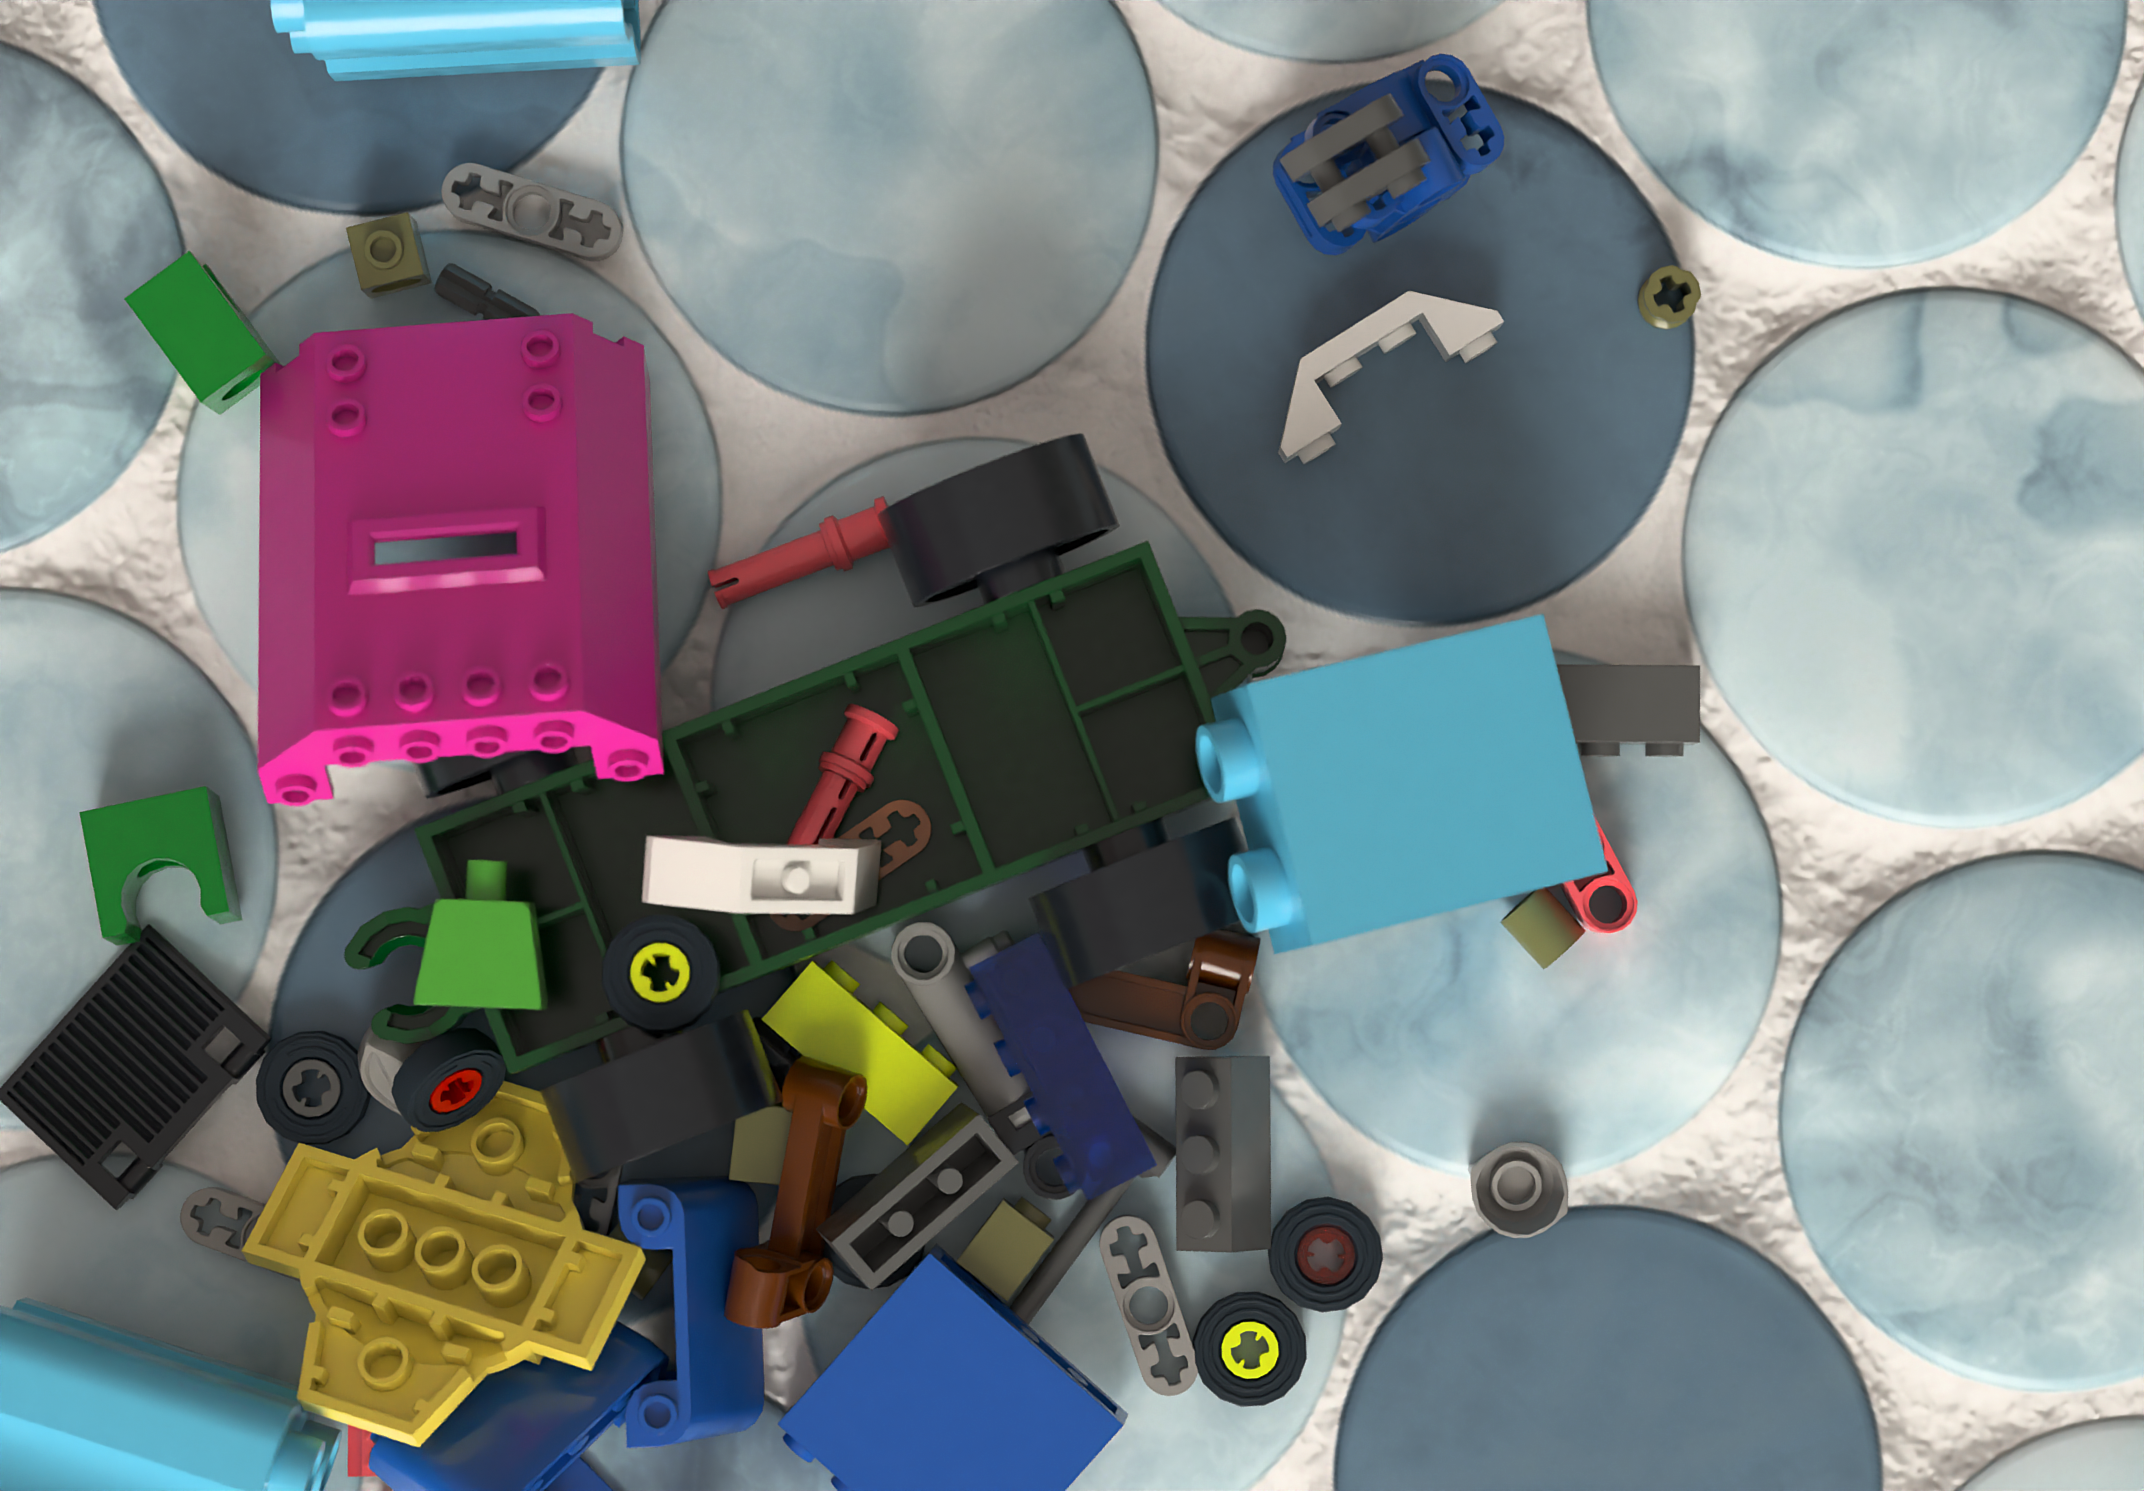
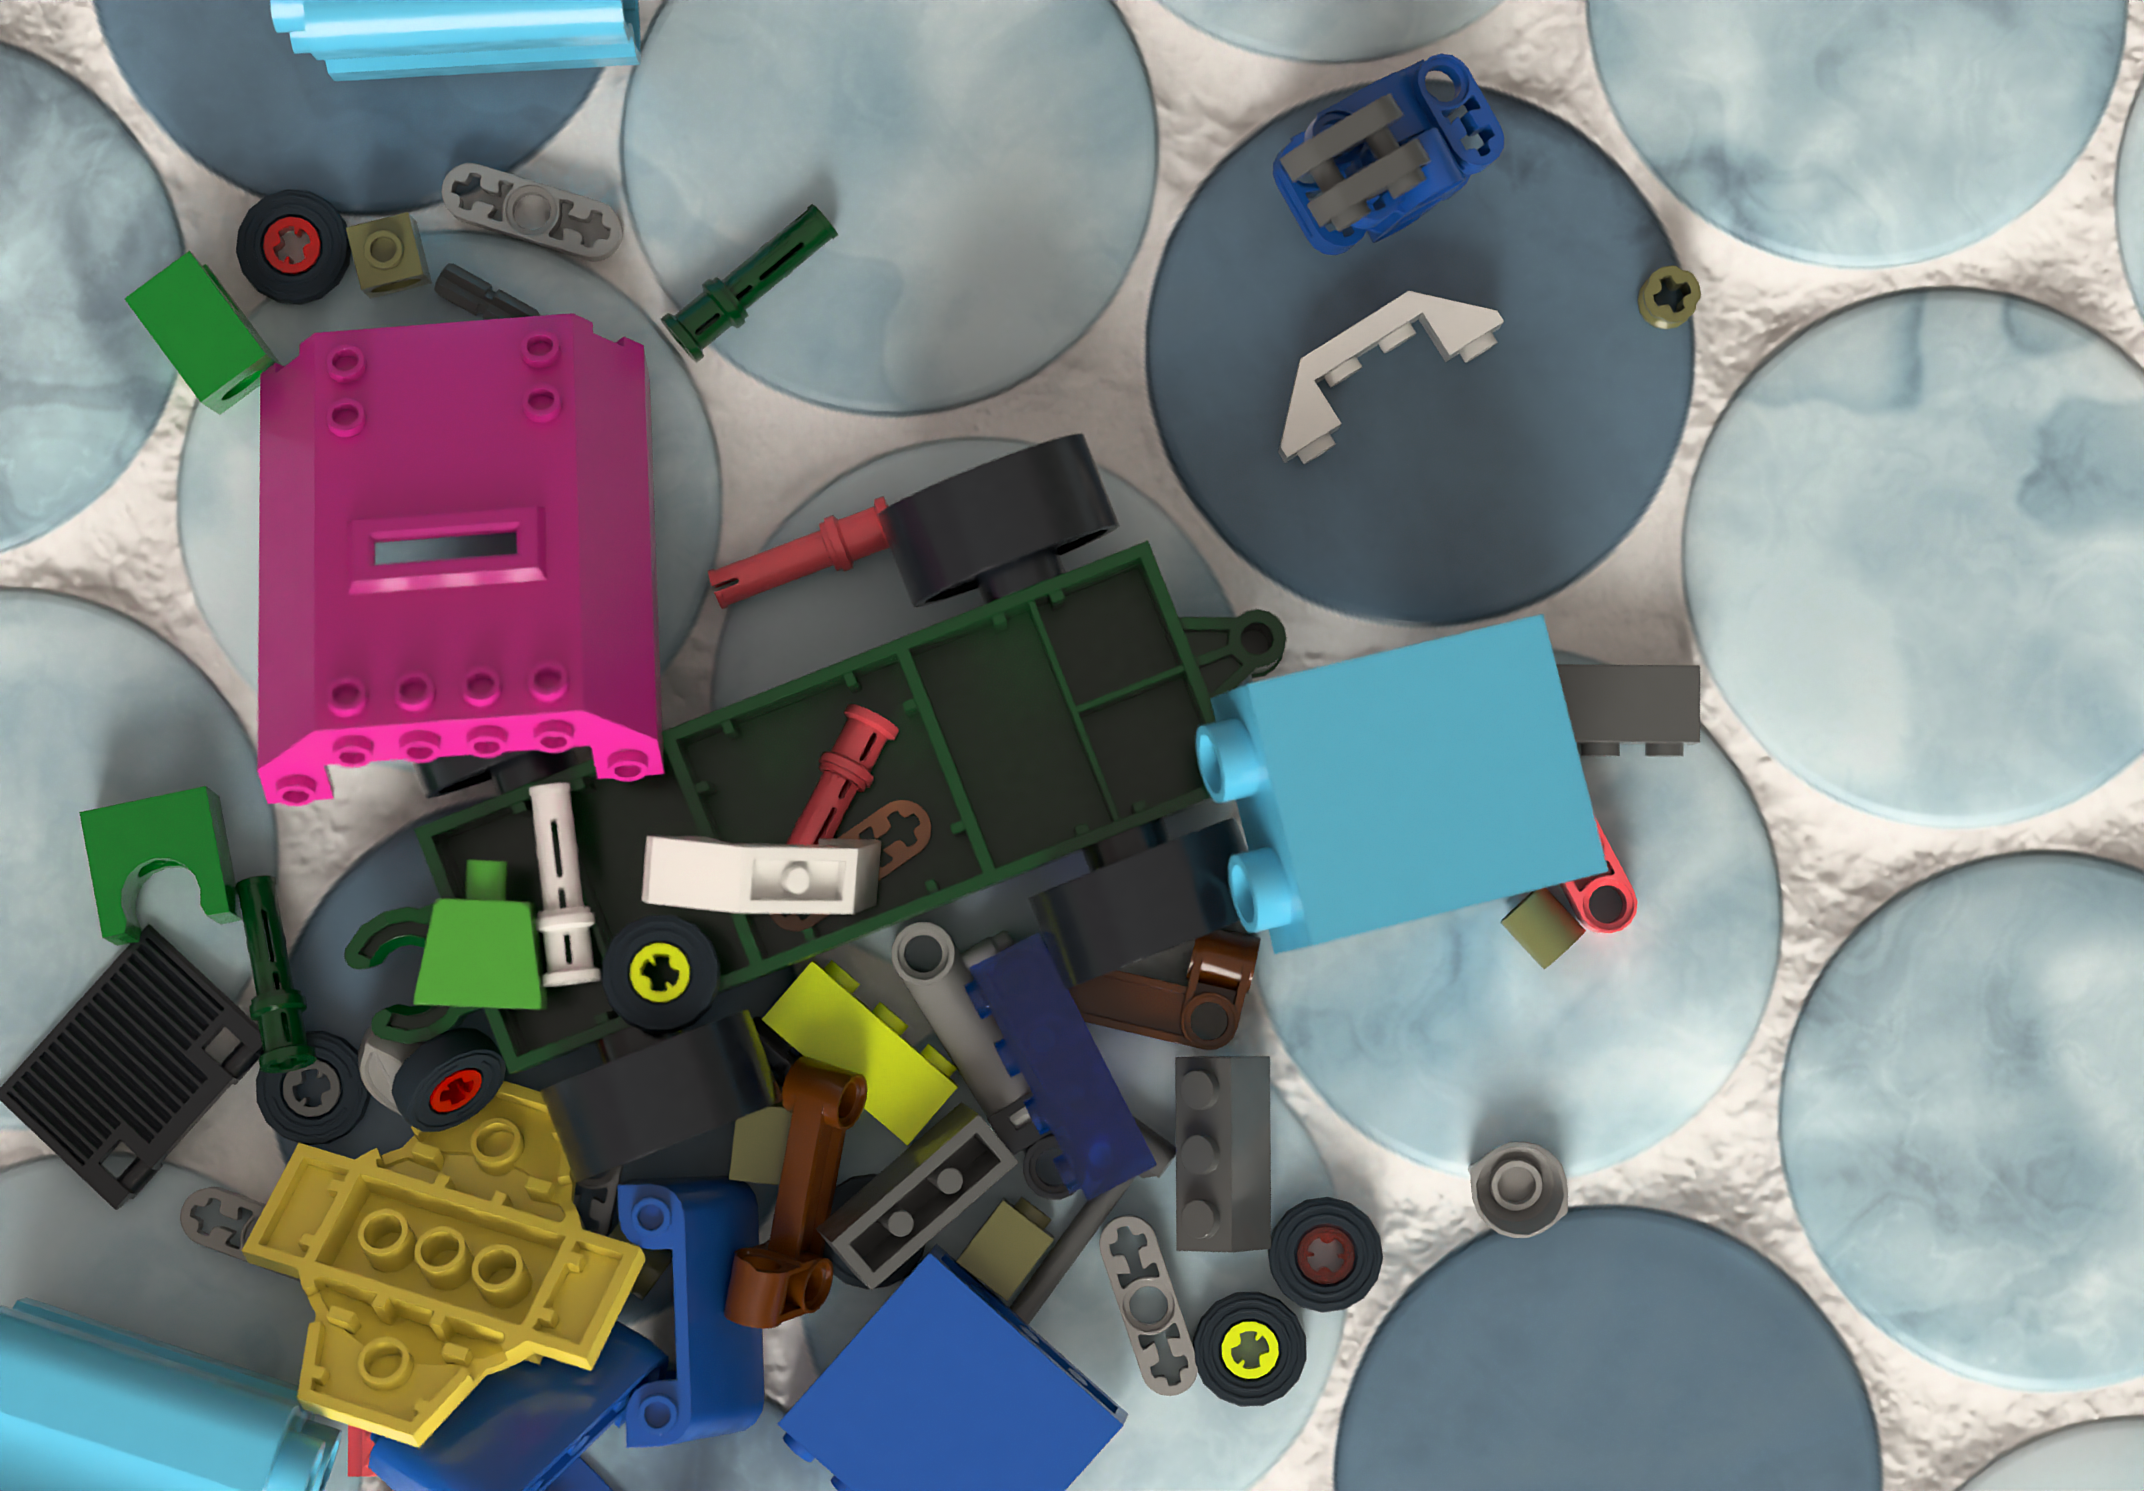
(261, 239): none -> black bush
(276, 1002): none -> dark green pin
(550, 805): none -> white pin
(726, 301): none -> dark green pin

